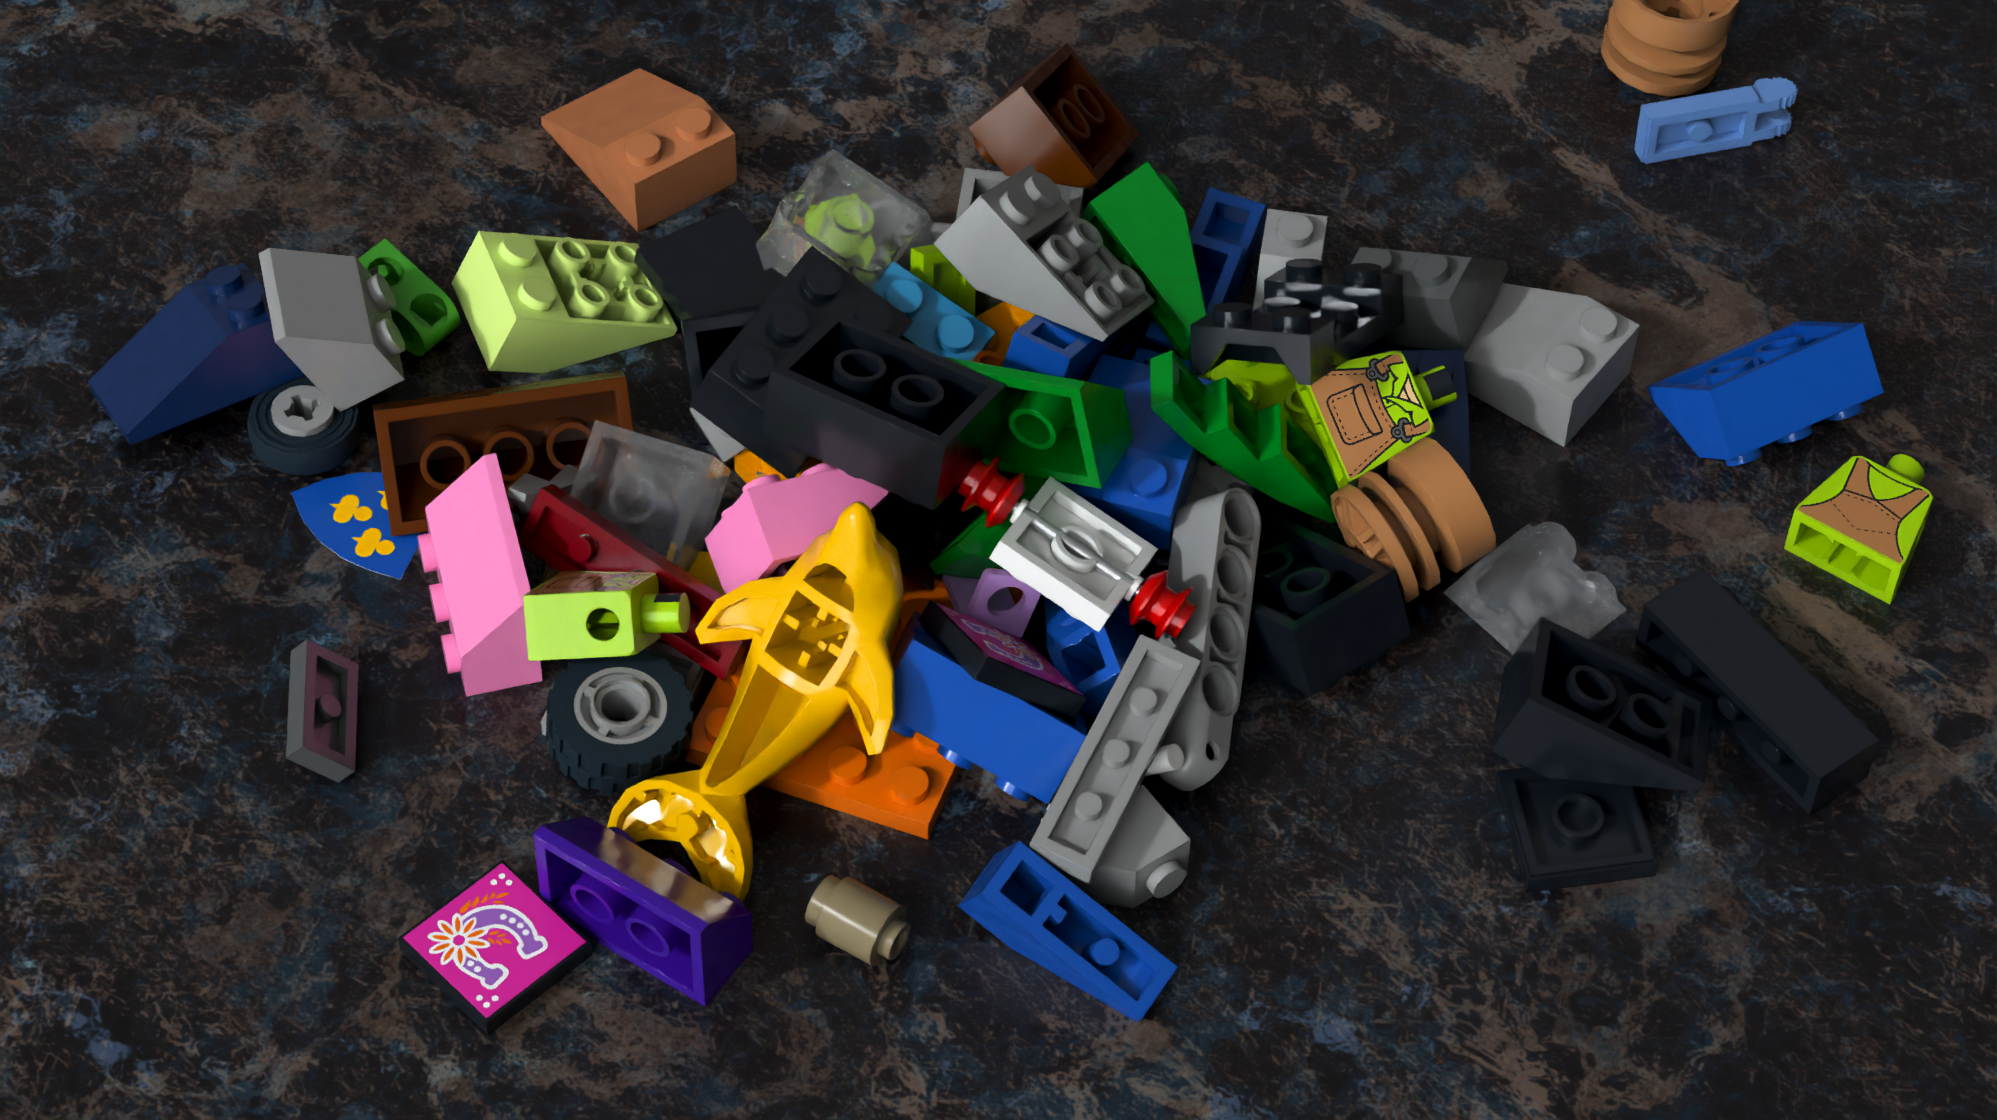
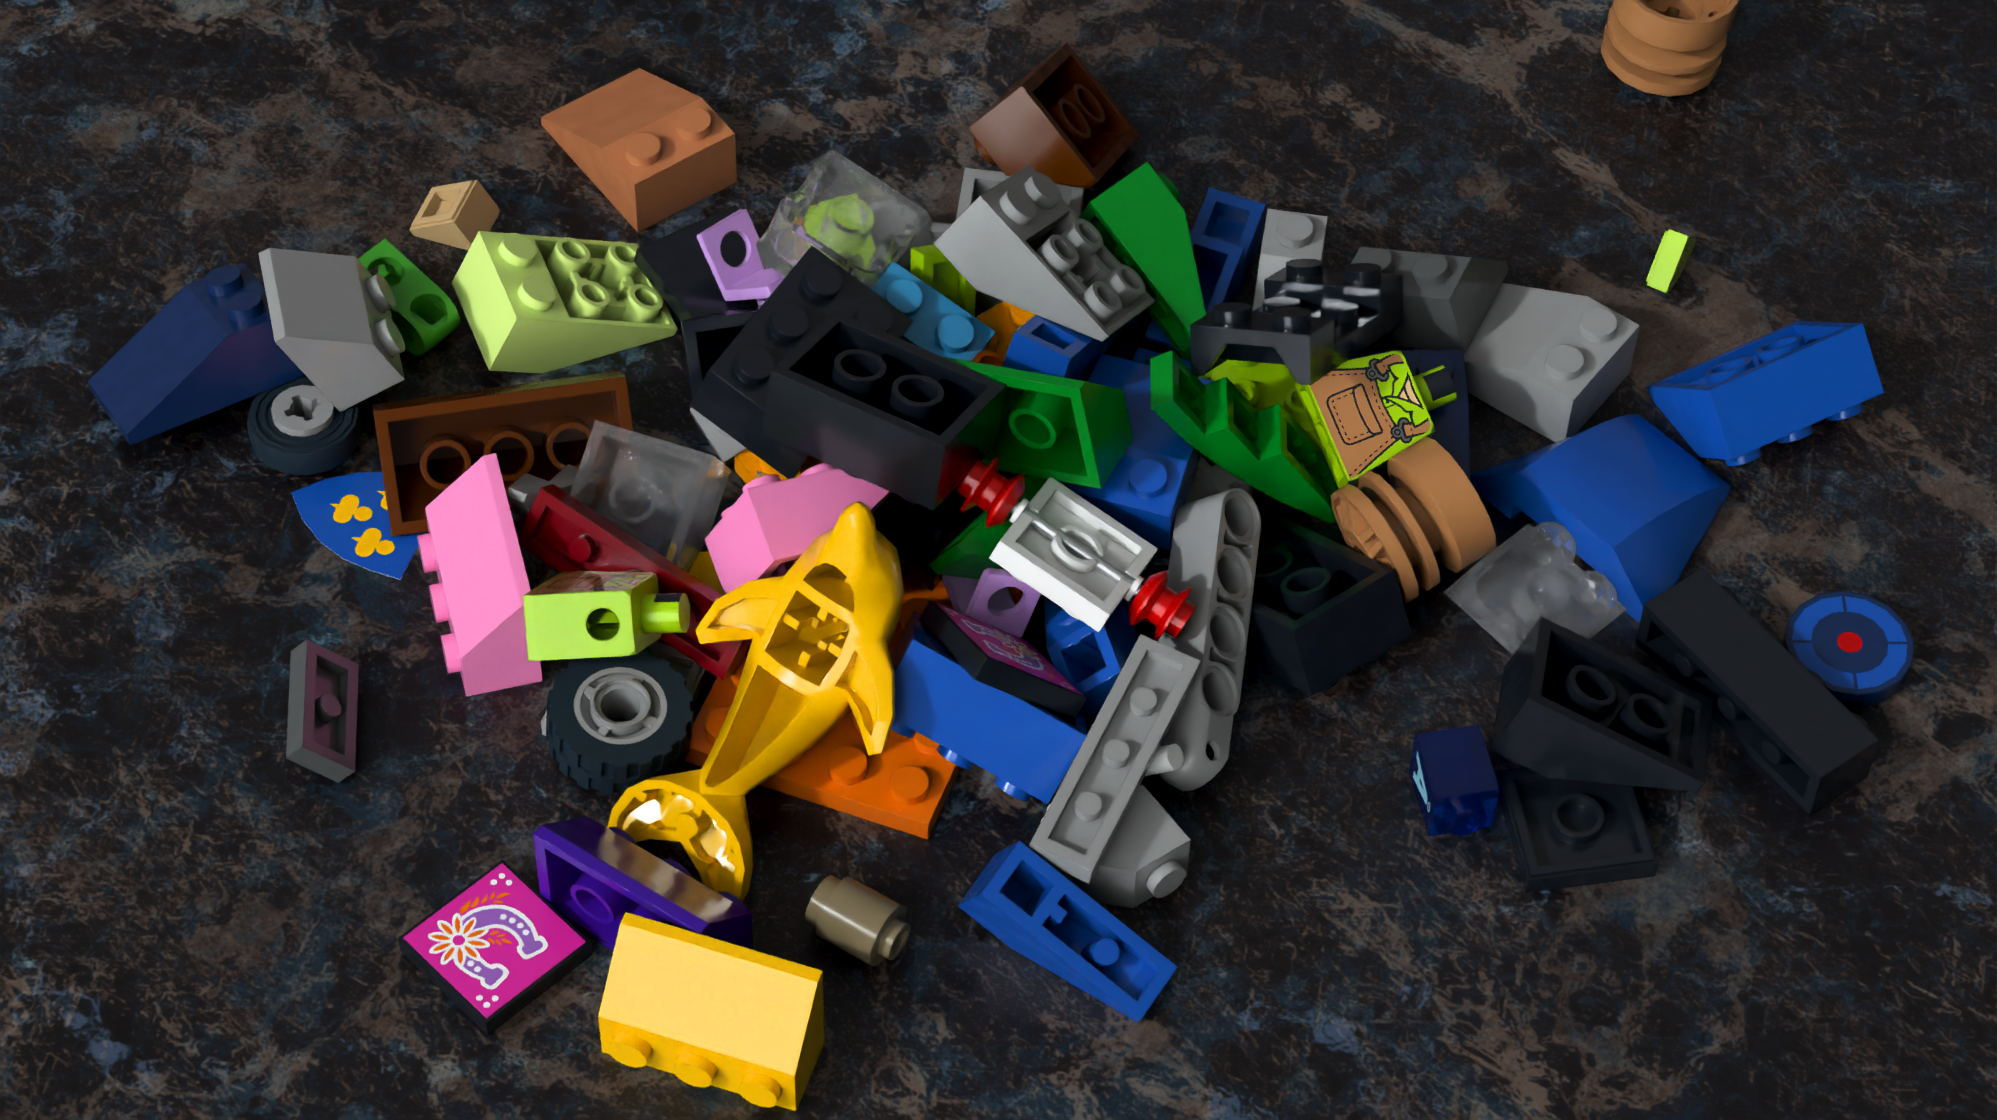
(455, 214): none -> tan slope
(712, 1012): none -> yellow slope
(747, 279): none -> lavender bracket
(1454, 780): none -> clear blue brick
(1623, 497): none -> blue wedge
(1670, 260): none -> lime tile
(1714, 120): medium blue hinge -> none
(1852, 645): none -> tile
(1864, 523): lime torso -> none

